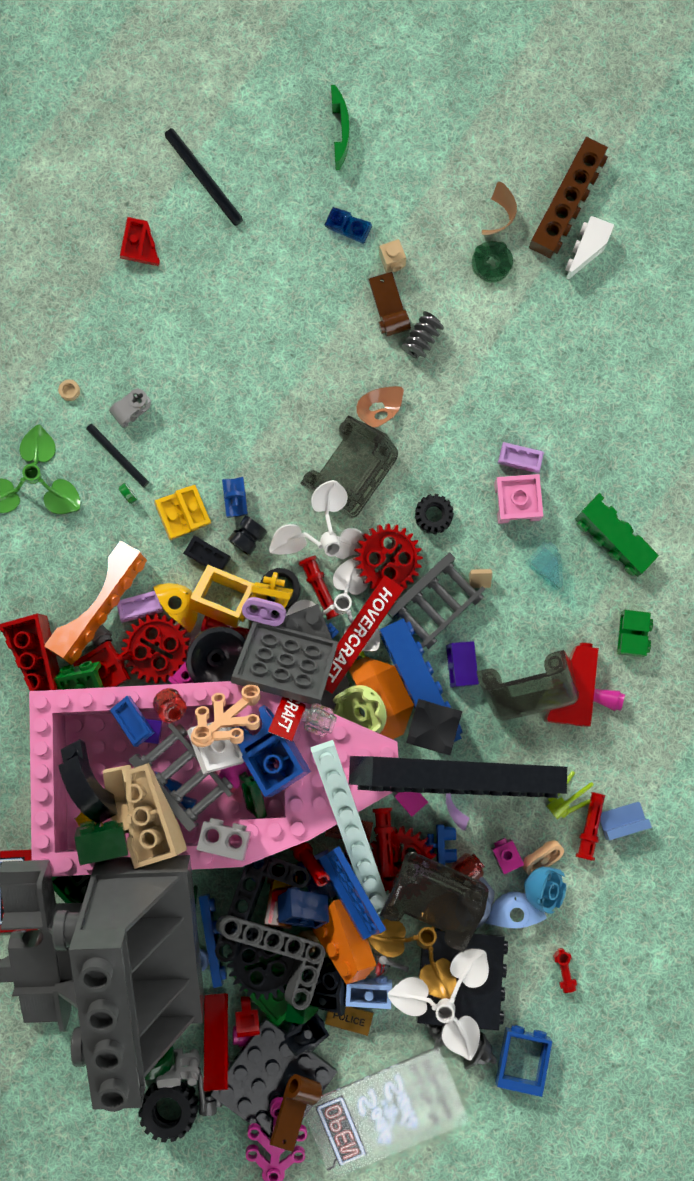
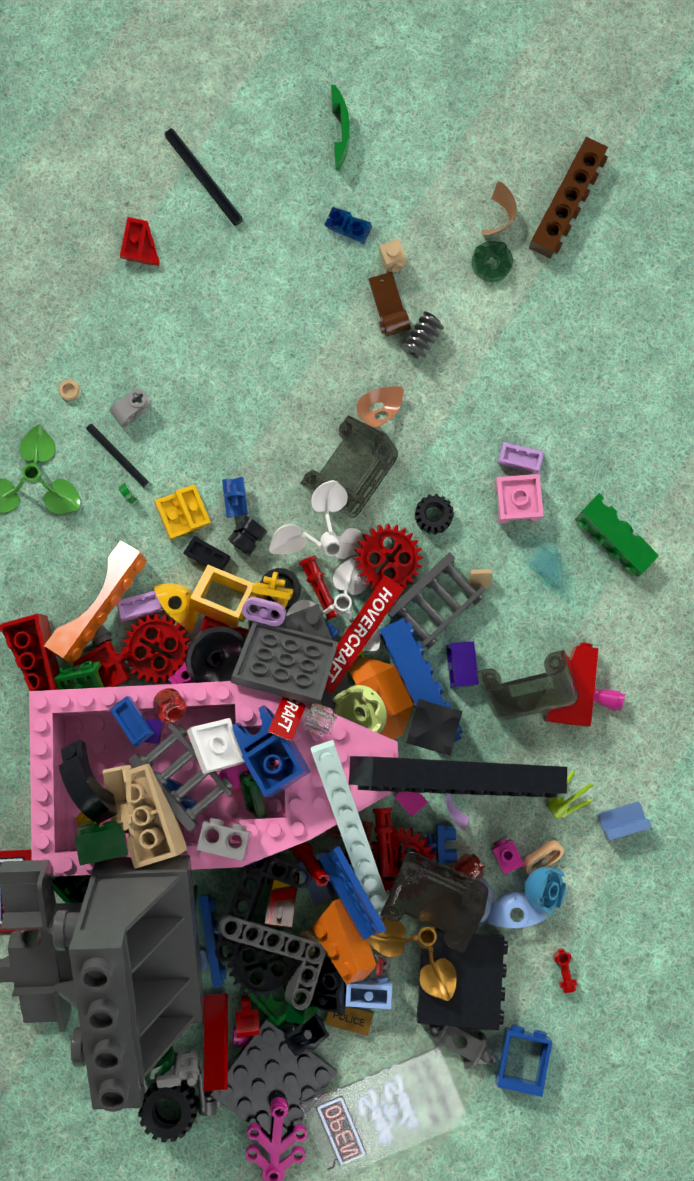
(205, 735): light nougat plant -> none
(297, 1095): reddish brown door -> none
(303, 908): dark blue brick -> none
(383, 960): light grey hinge -> none
(458, 1035): white plant -> none
(589, 836): red pin -> none
(593, 242): white slope -> none
(634, 633): green piece -> none

